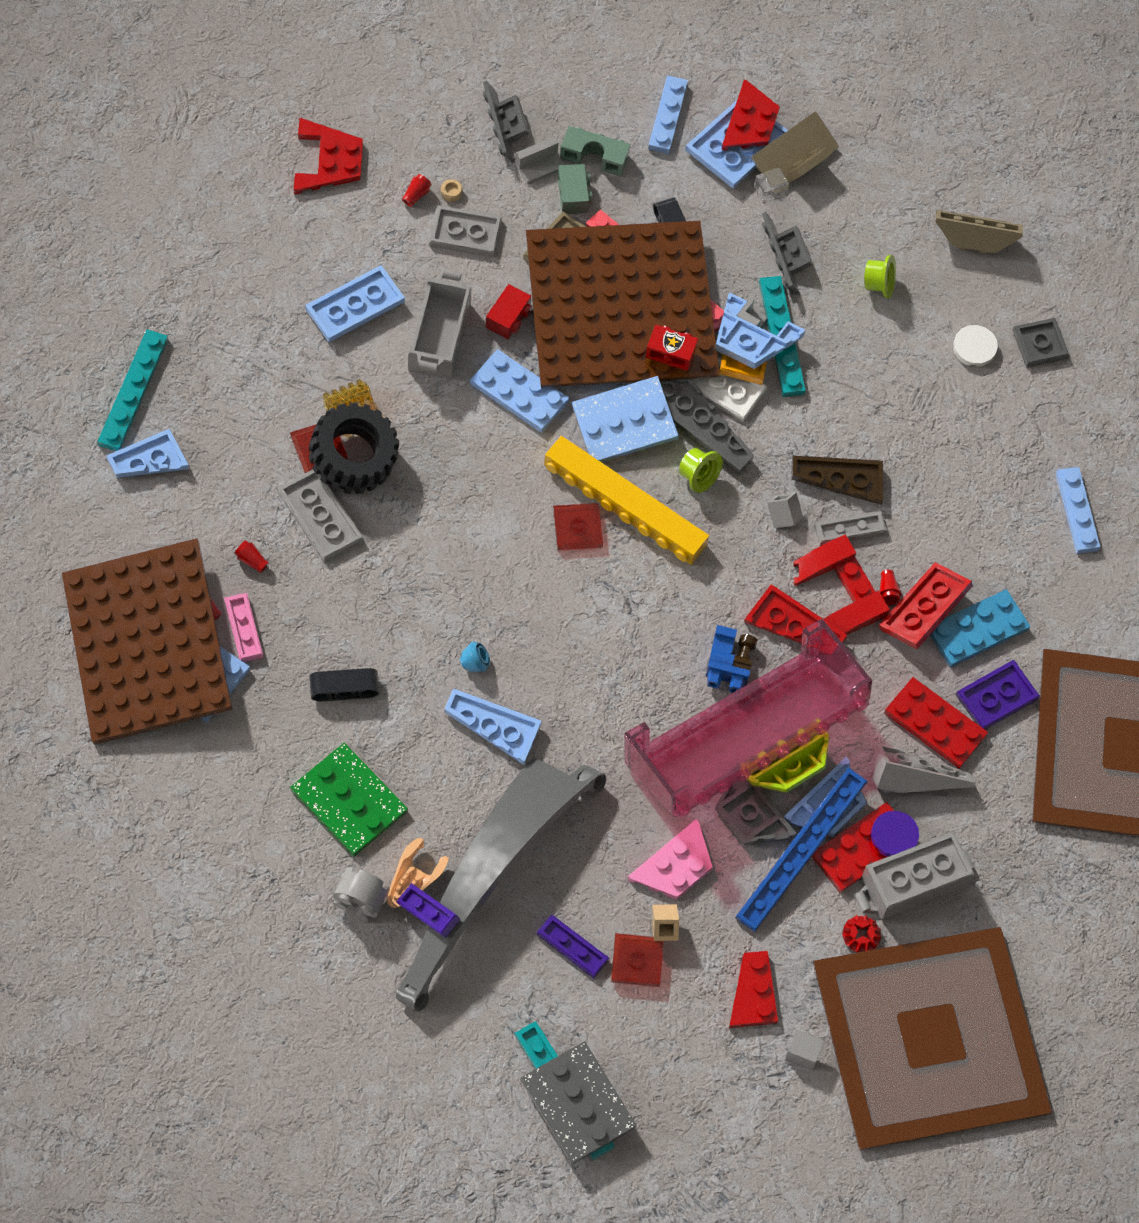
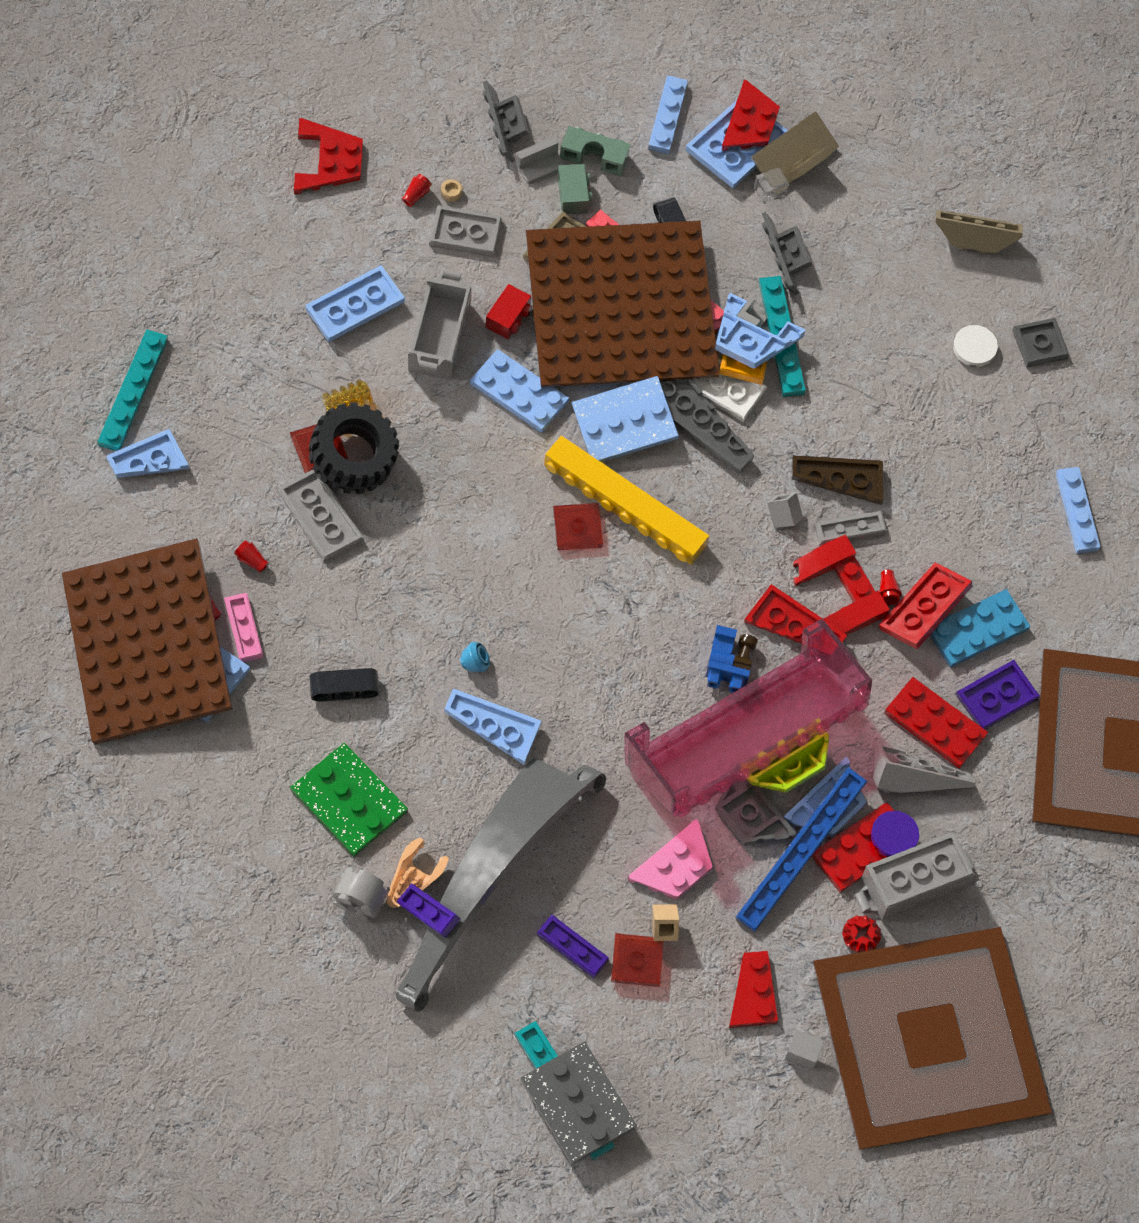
(671, 347): red brick -> none
(701, 468): lime piece -> none
(881, 275): lime piece -> none

